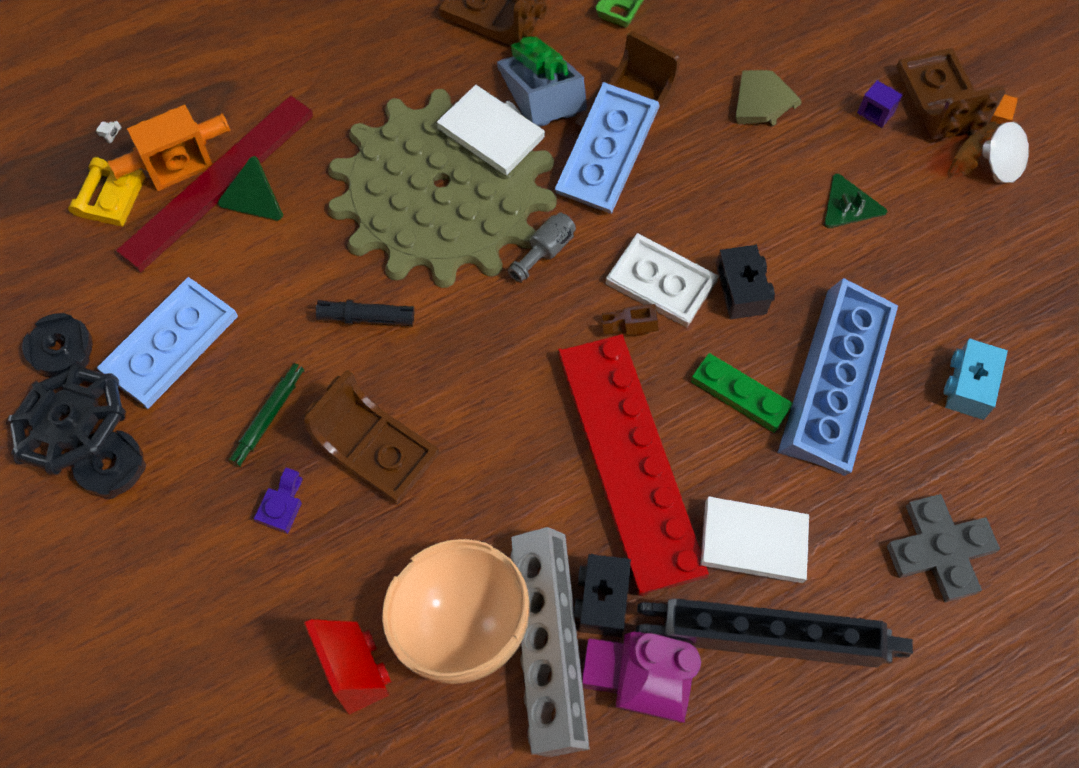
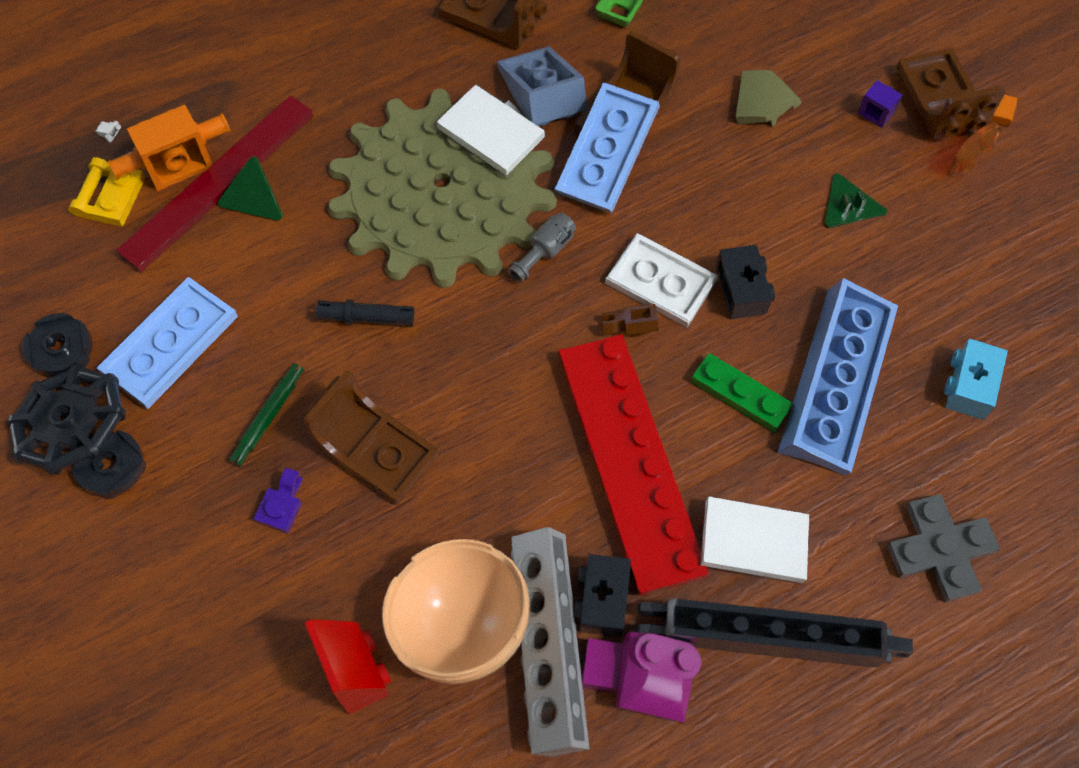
(539, 57): green plate -> none
(1007, 152): white dish -> none

